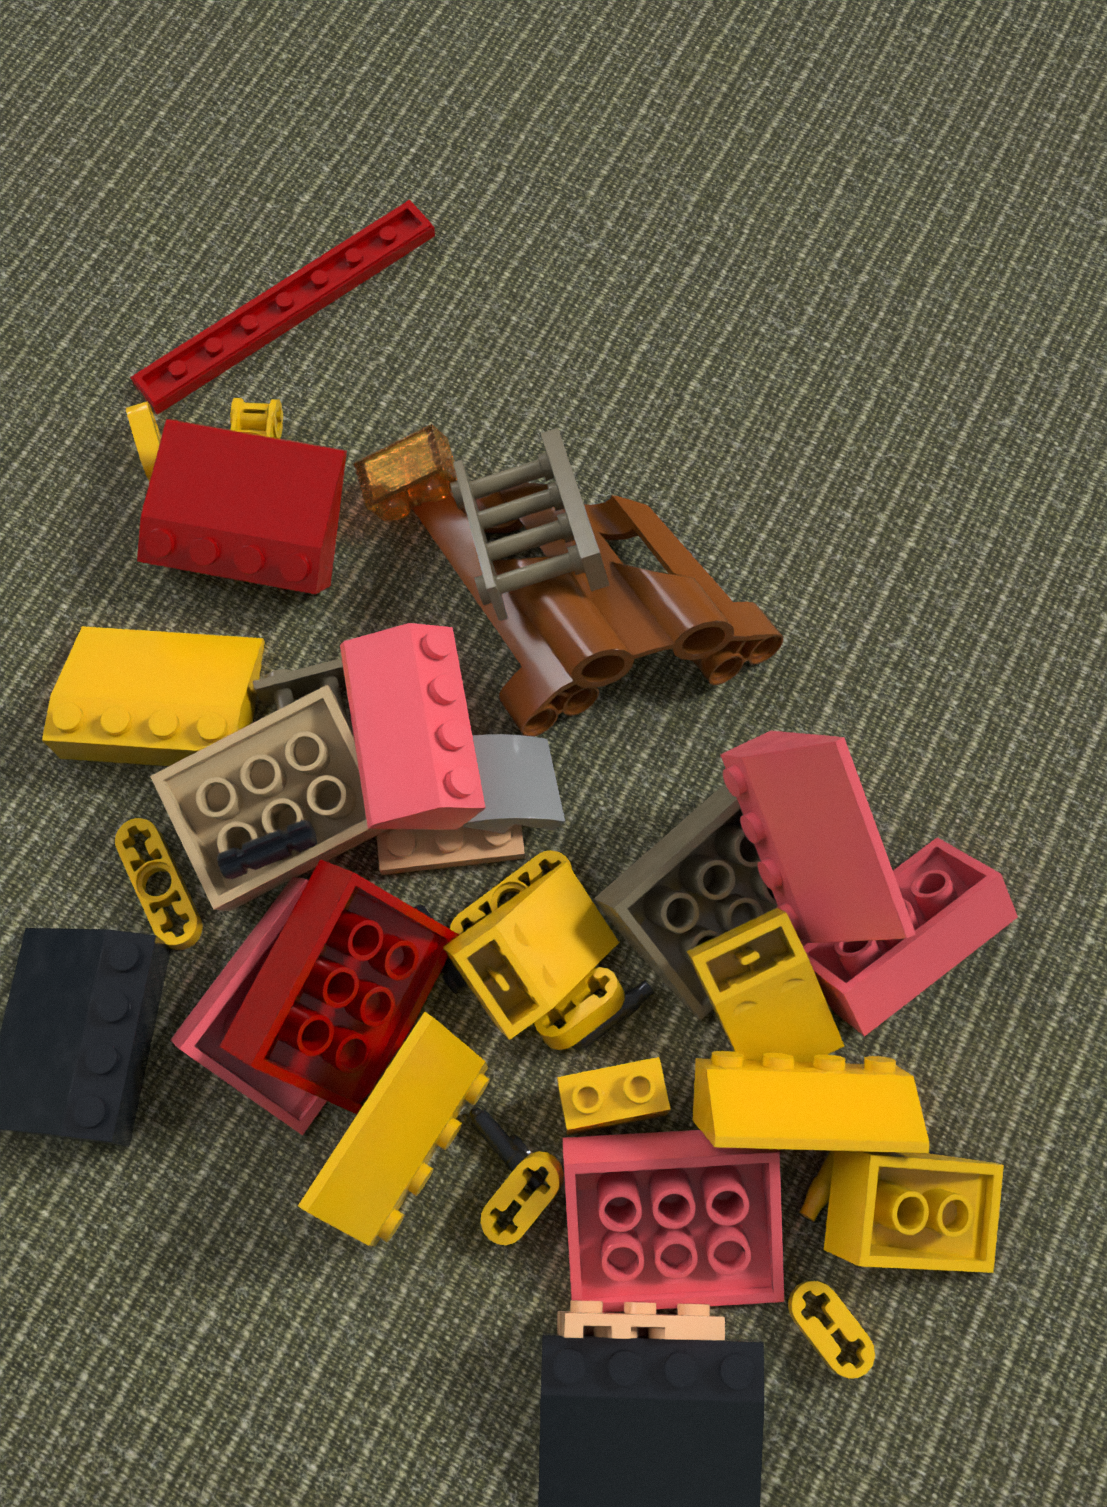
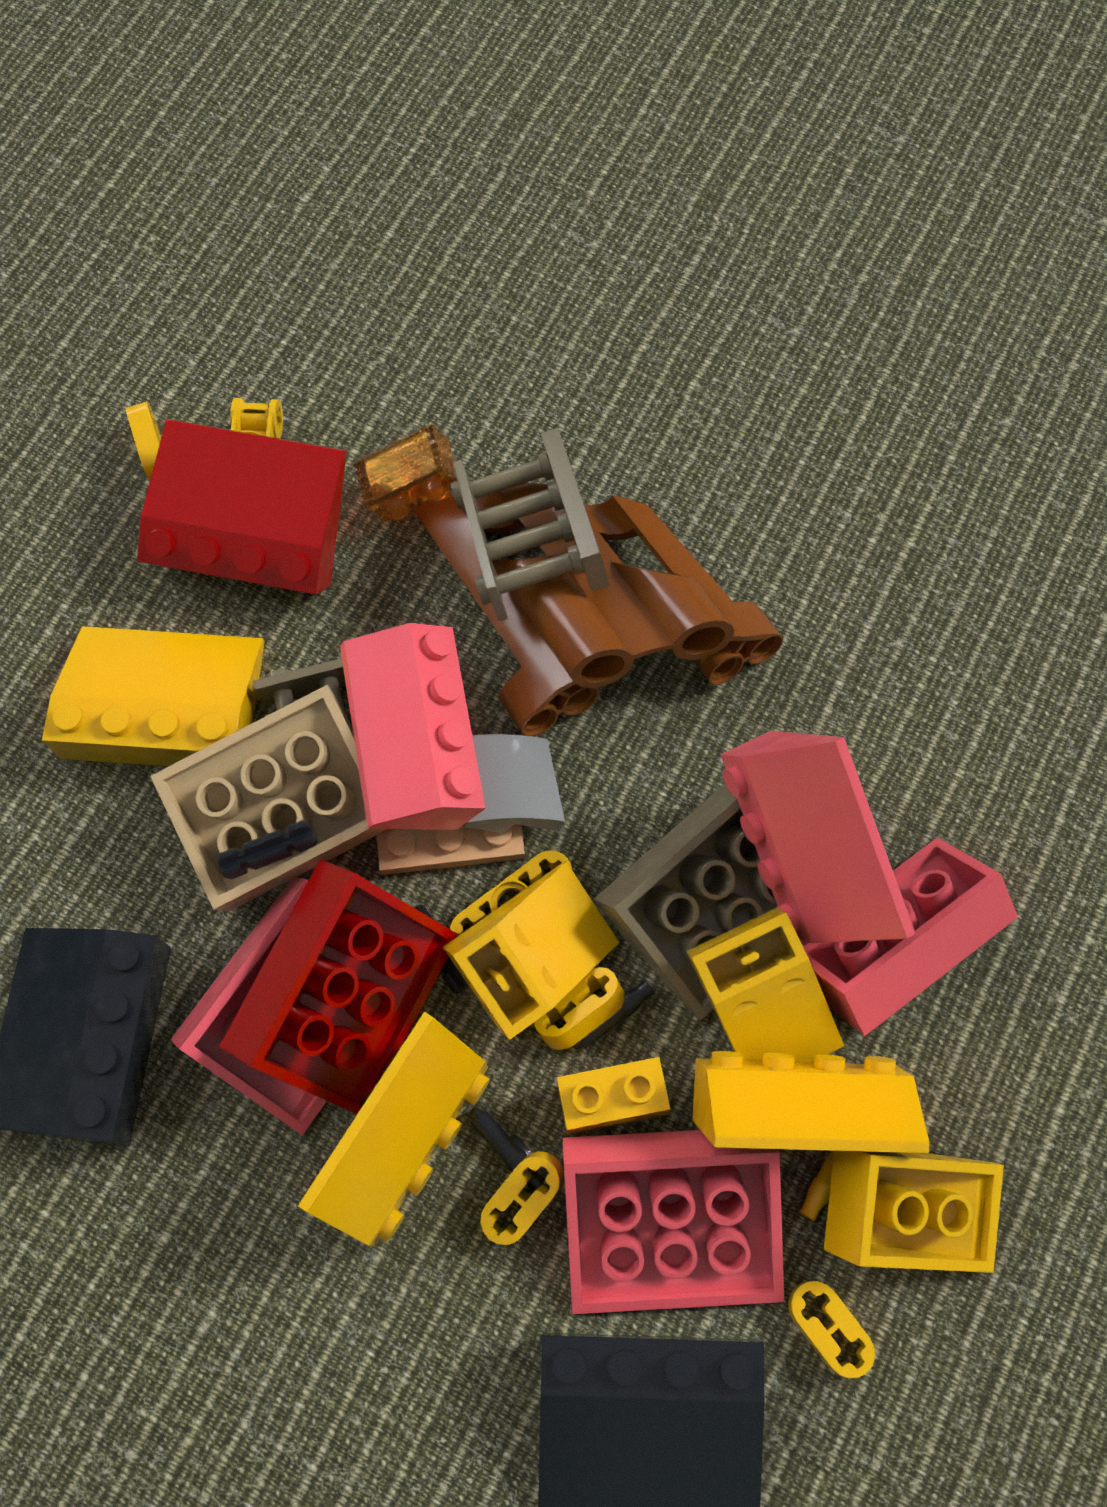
(157, 847): yellow beam -> none
(282, 307): red tile -> none
(640, 1319): light nougat wing -> none

